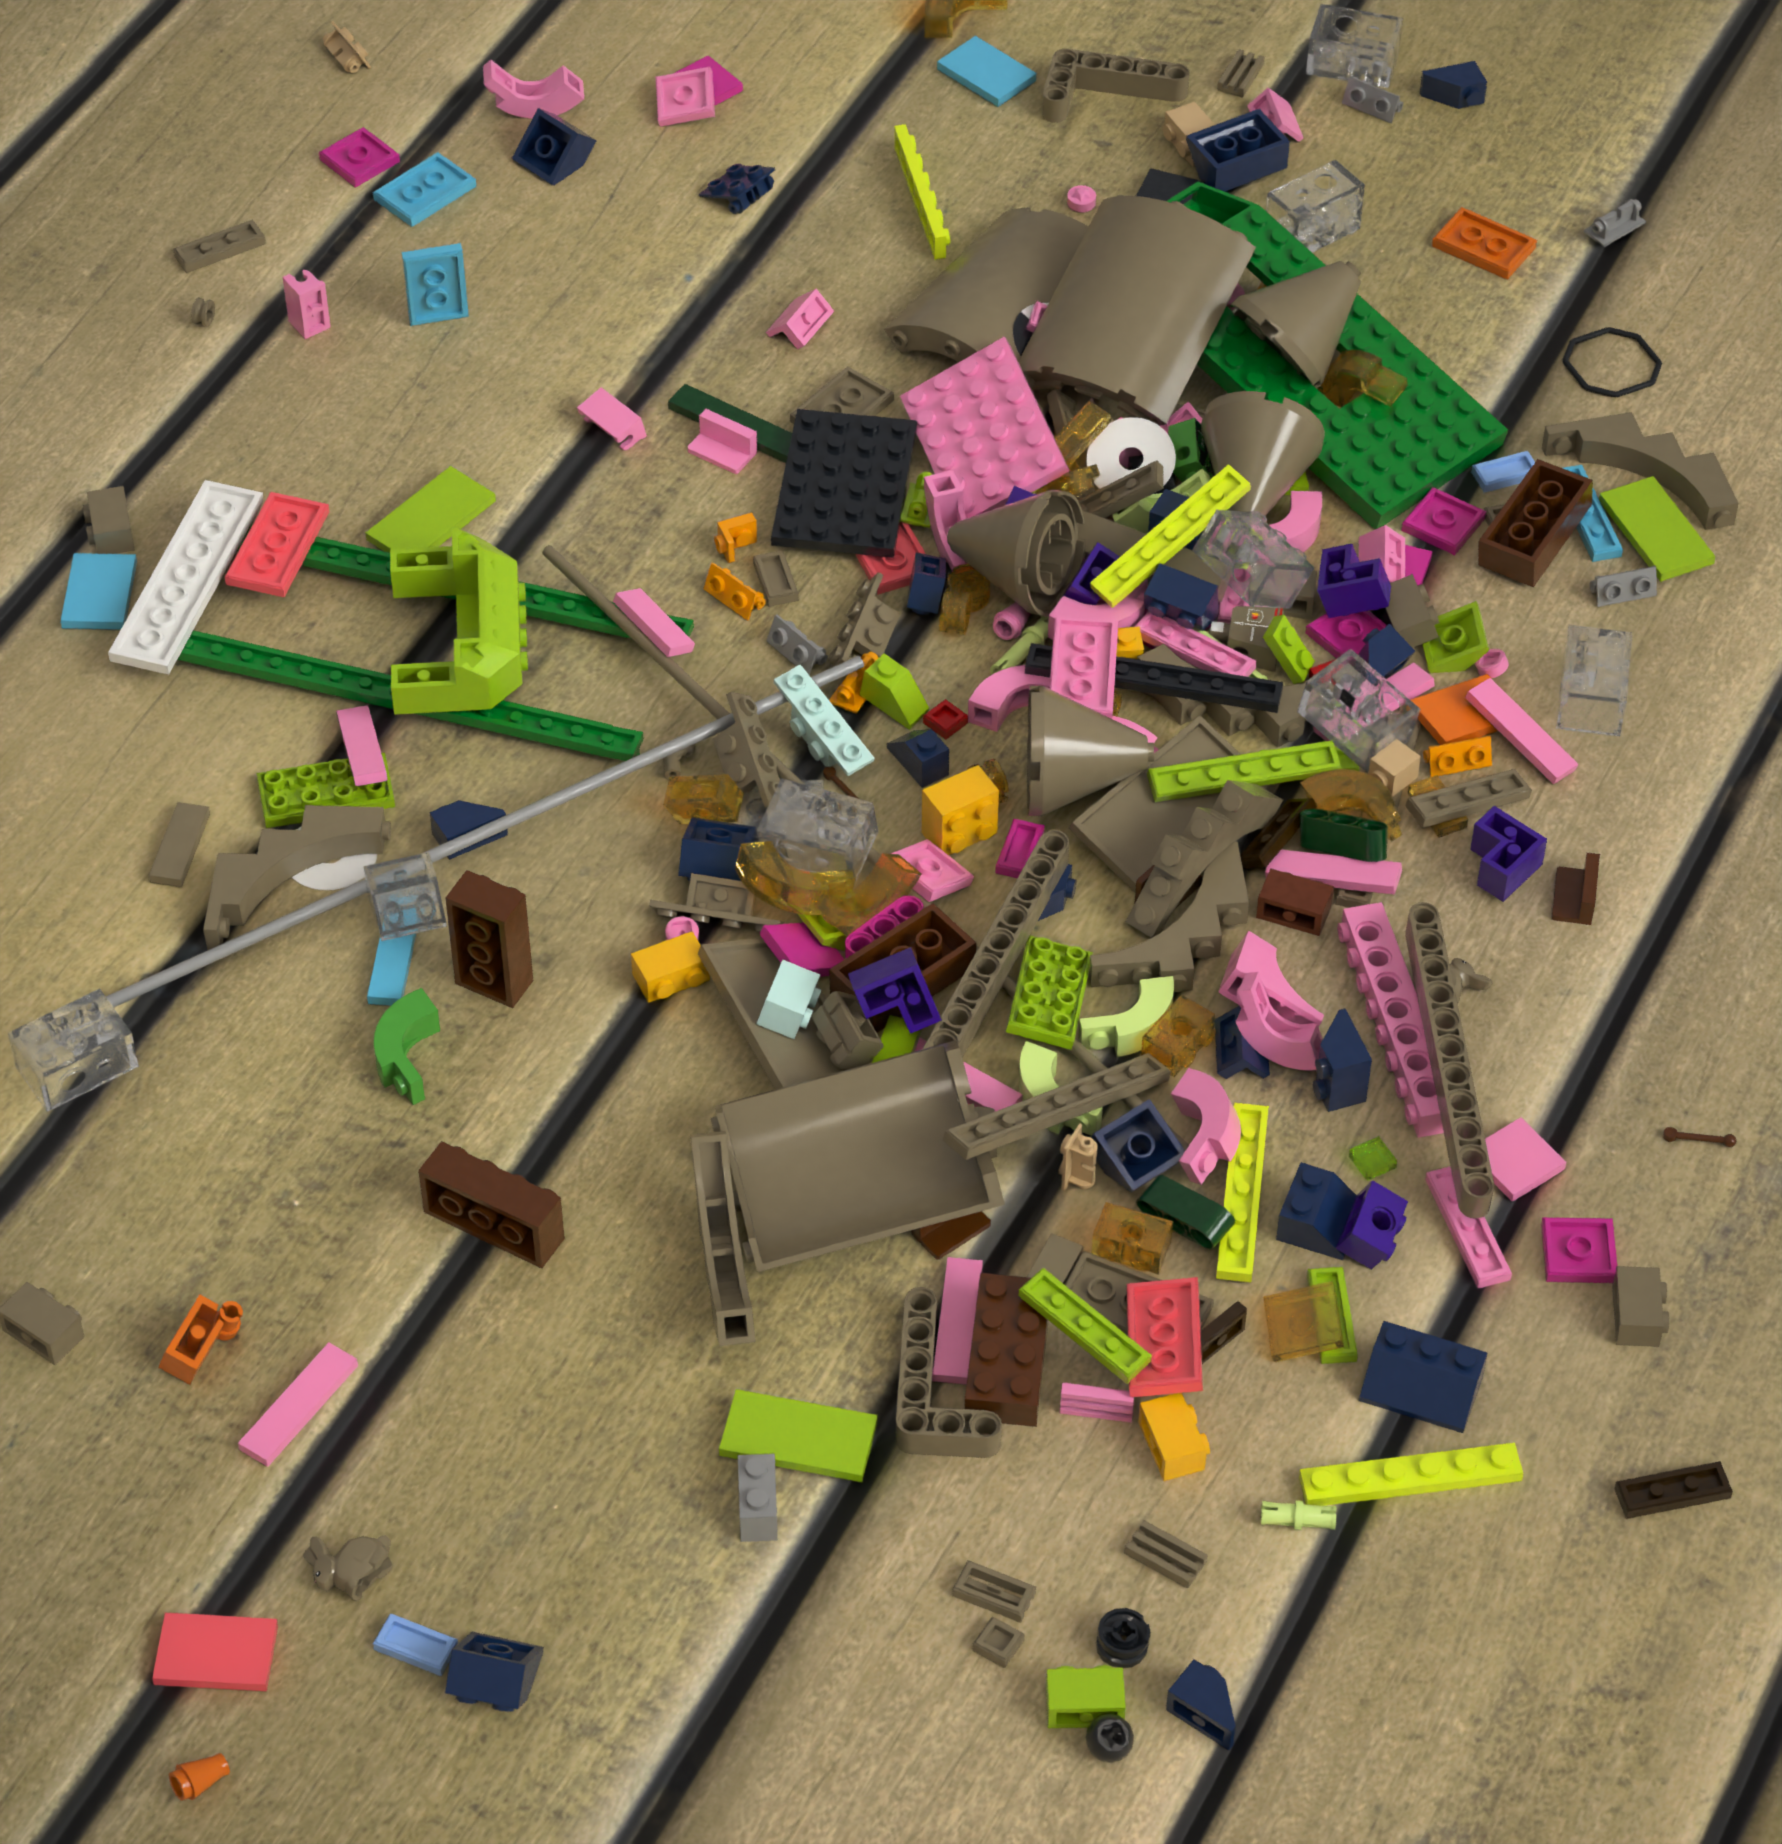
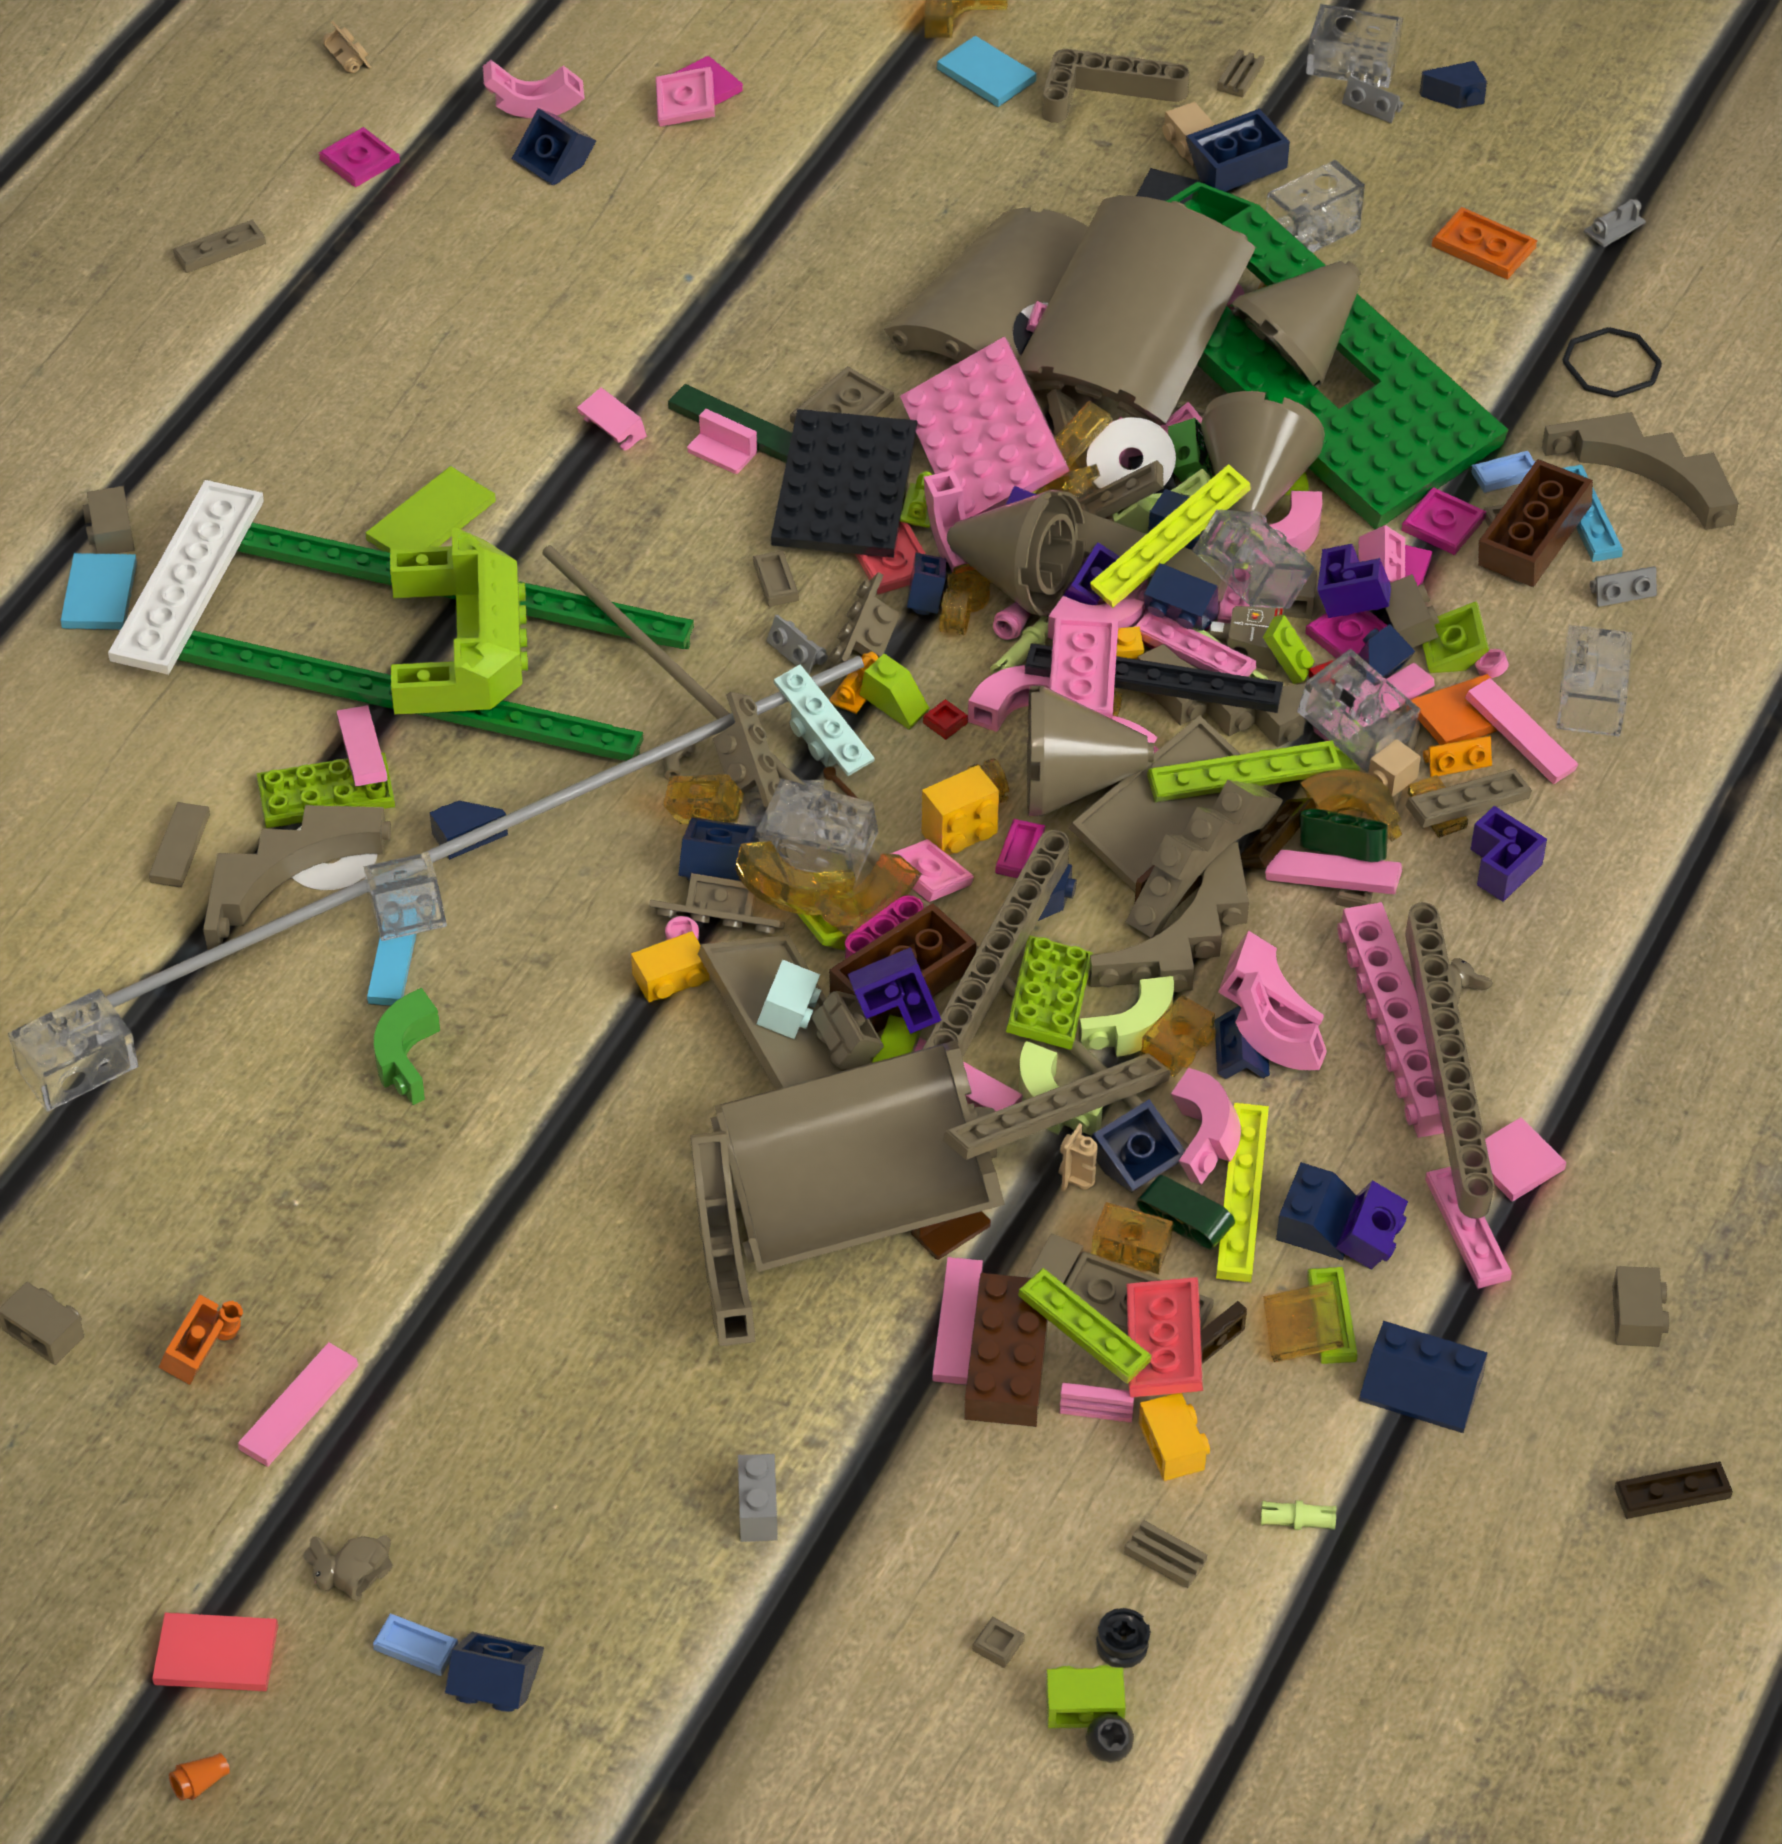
(203, 311): dark tan bush -> none
(277, 544): coral tile -> none
(306, 304): bright pink hinge -> none
(424, 189): medium azure tile -> none
(435, 284): medium azure tile -> none
(489, 938): reddish brown brick -> none
(492, 1204): reddish brown brick -> none
(653, 622): bright pink tile -> none
(732, 591): light orange hinge -> none
(734, 534): light orange bracket -> none
(741, 186): dark blue hinge -> none
(799, 946): dark pink tile -> none
(799, 1434): lime tile -> none
(802, 318): bright pink panel -> none
(914, 1384): dark tan beam -> none
(919, 188): neon yellow plate -> none
(922, 755): dark blue slope -> none
(991, 1596): dark tan tile -> none
(1081, 198): bright pink tile -> none
(1203, 1703): dark blue slope -> none
(1278, 112): bright pink panel -> none
(1294, 902): copper brick -> none
(1342, 1065): dark blue slope -> none
(1361, 372): clear yellow arch -> none
(1373, 1158): clear neon green tile -> none
(1411, 1475): neon yellow plate -> none
(1576, 892): reddish brown panel -> none
(1579, 1249): dark pink tile -> none
(1656, 528): lime tile -> none
(1670, 1134): reddish brown hinge -> none

